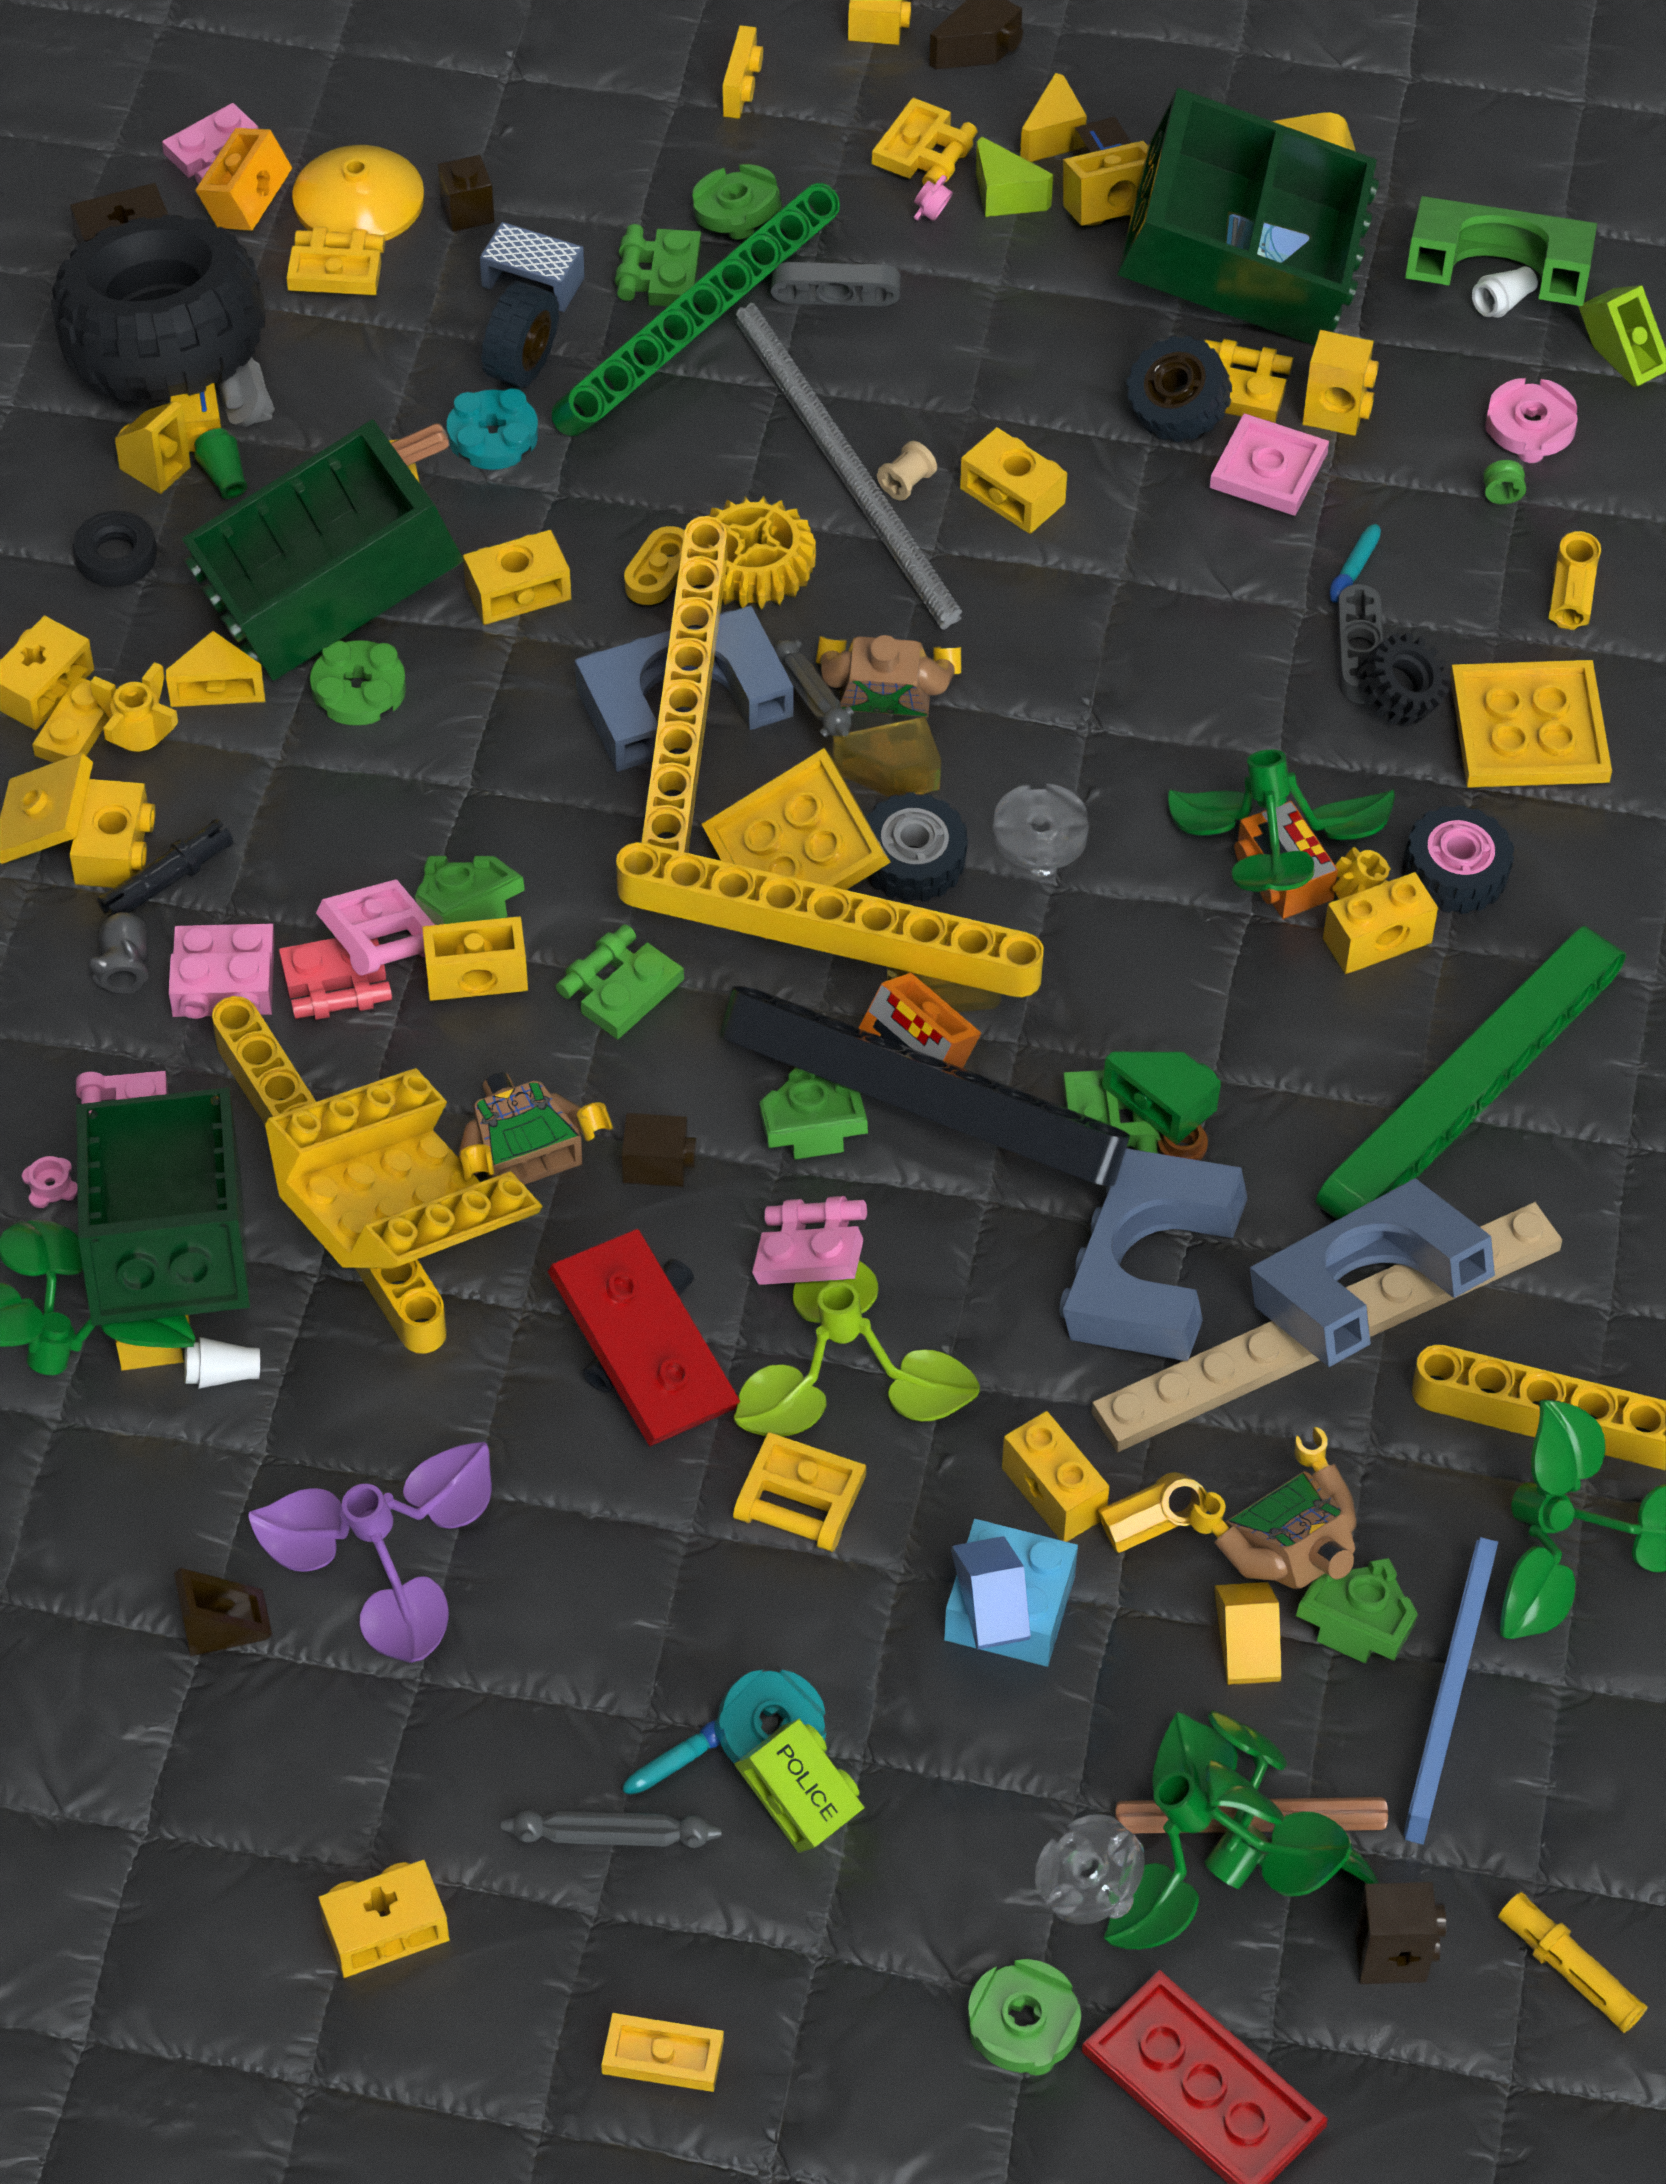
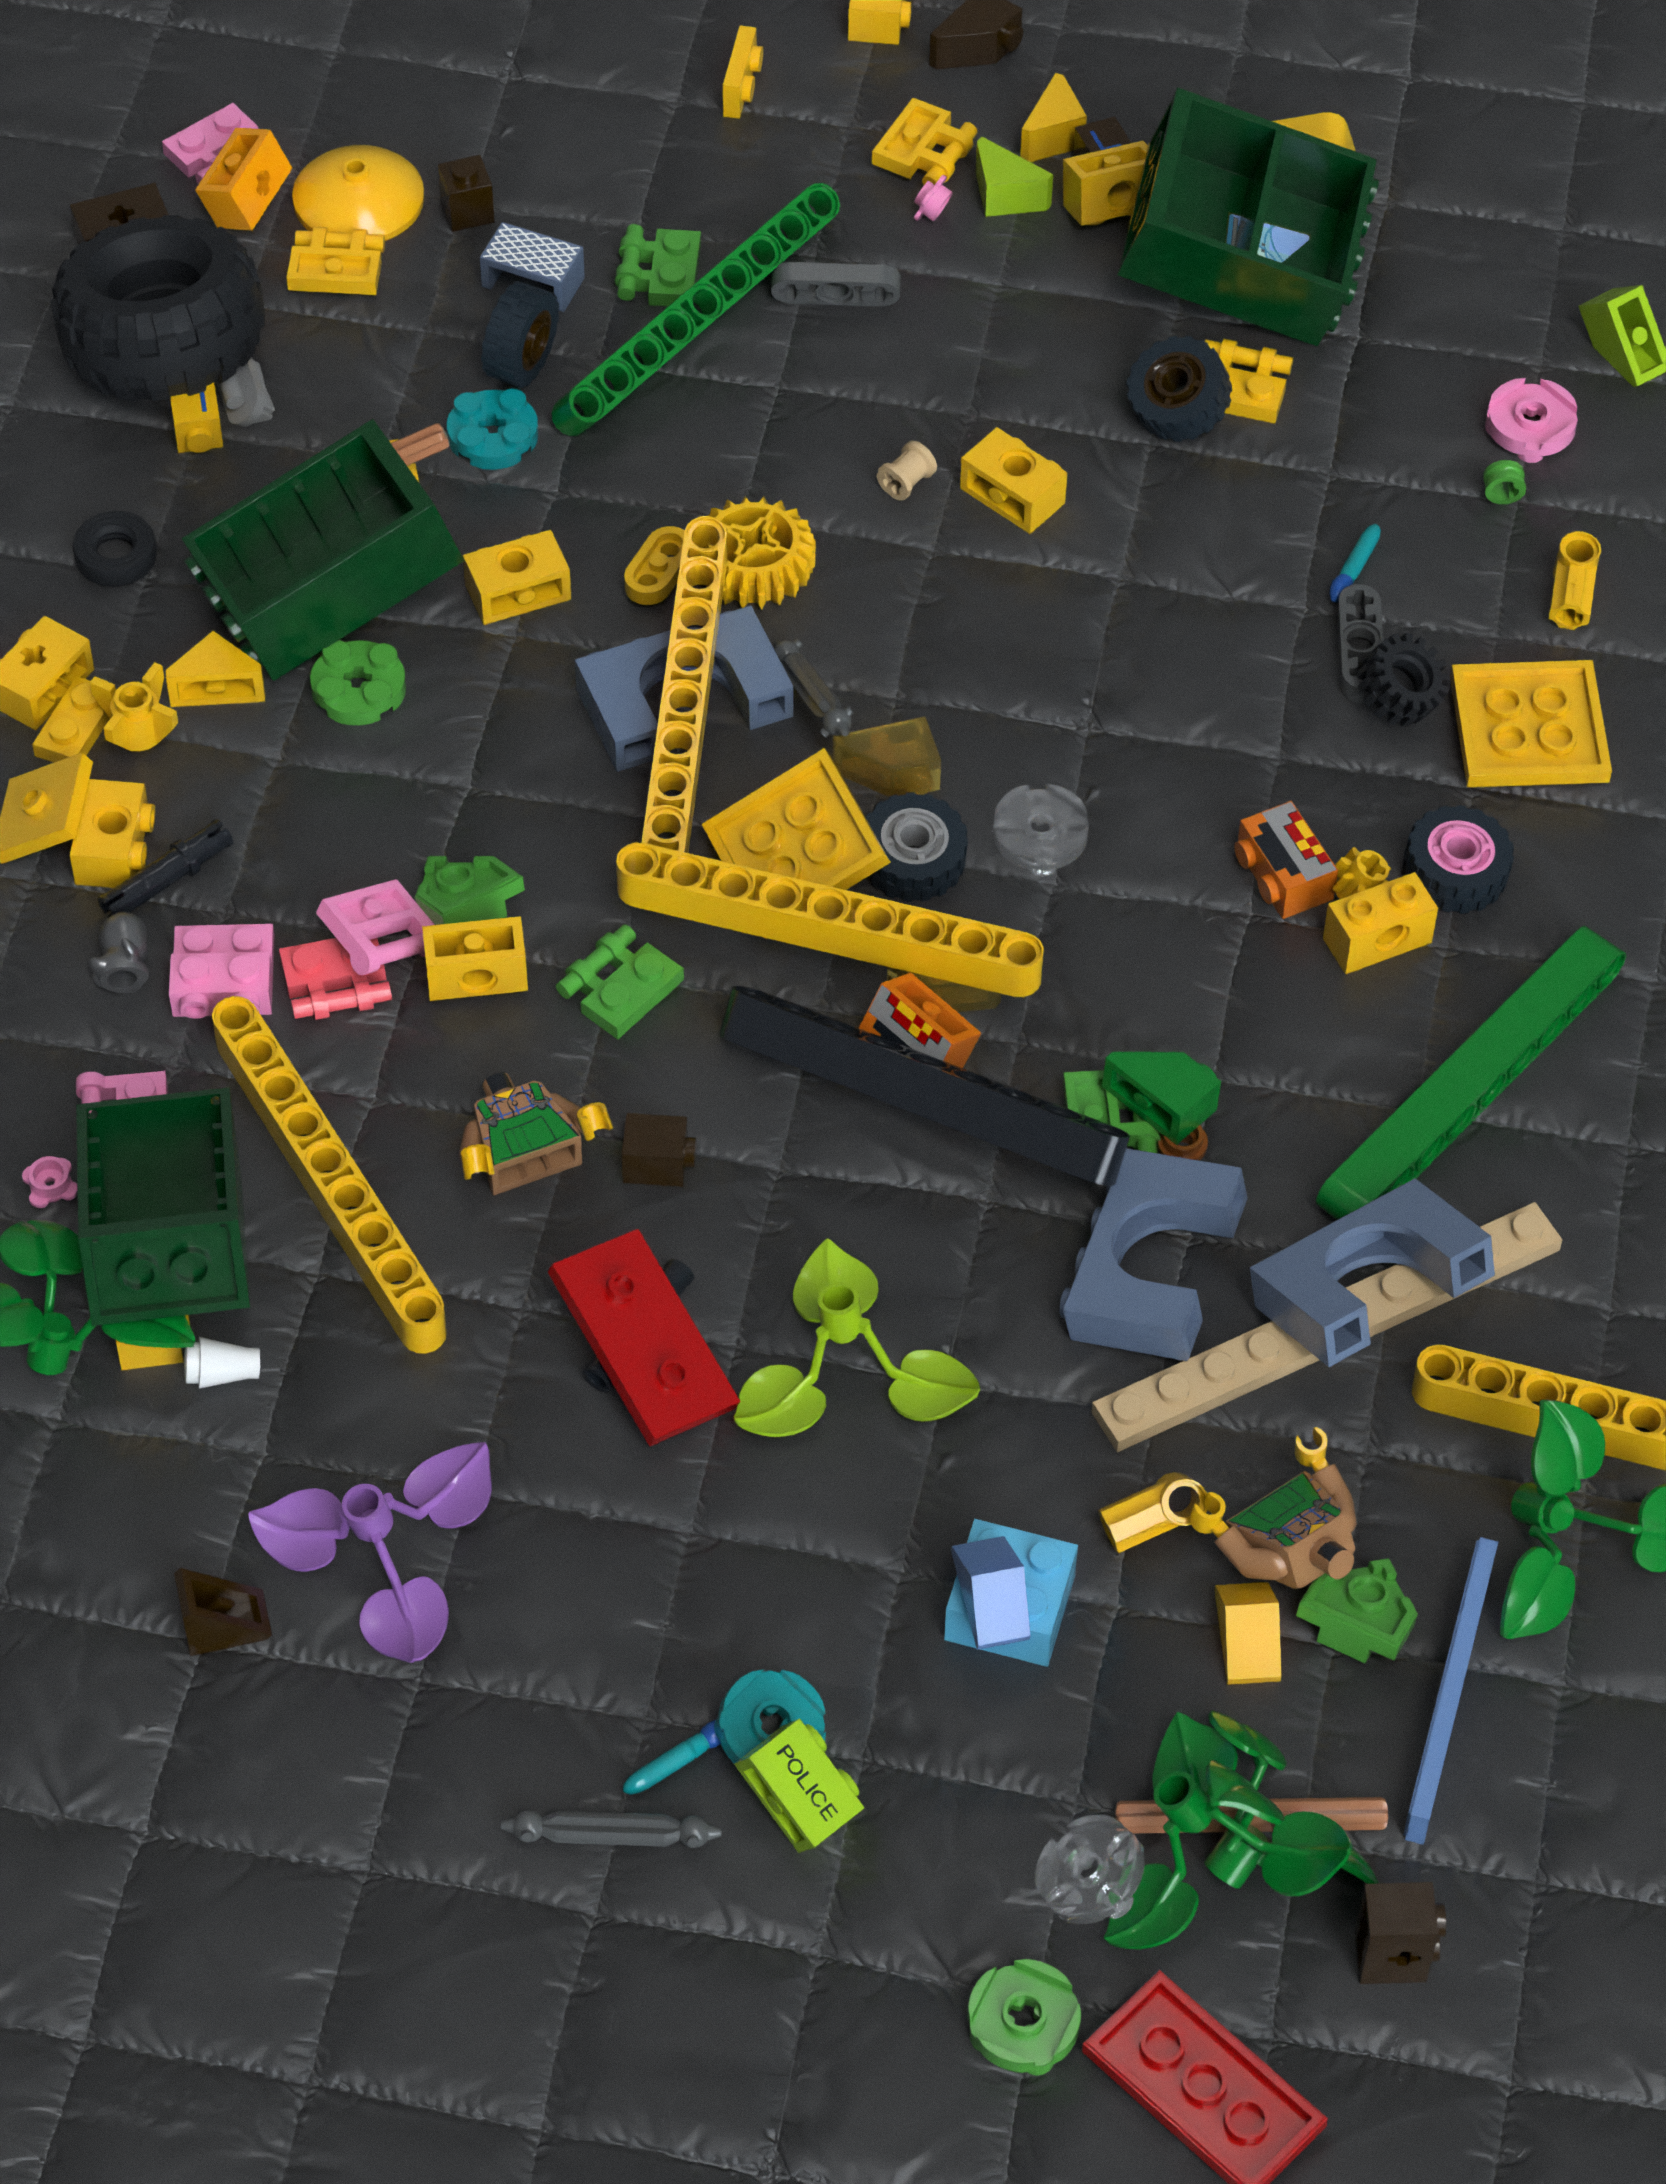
(155, 447): yellow slope -> none
(220, 459): green cone -> none
(381, 1180): yellow slope -> none
(411, 1922): yellow brick -> none
(663, 2052): yellow plate -> none
(736, 200): bright green plate -> none
(806, 1477): yellow plate -> none
(812, 1115): bright green plate -> none
(812, 1253): bright pink plate -> none
(848, 467): light grey axle -> none
(886, 673): medium nougat torso -> none
(1054, 1476): yellow brick -> none
(1269, 464): bright pink plate -> none
(1270, 785): green plant -> none
(1339, 383): yellow brick -> none
(1458, 230): bright green arch -> none
(1501, 291): white cone -> none
(1555, 1946): yellow pin -> none

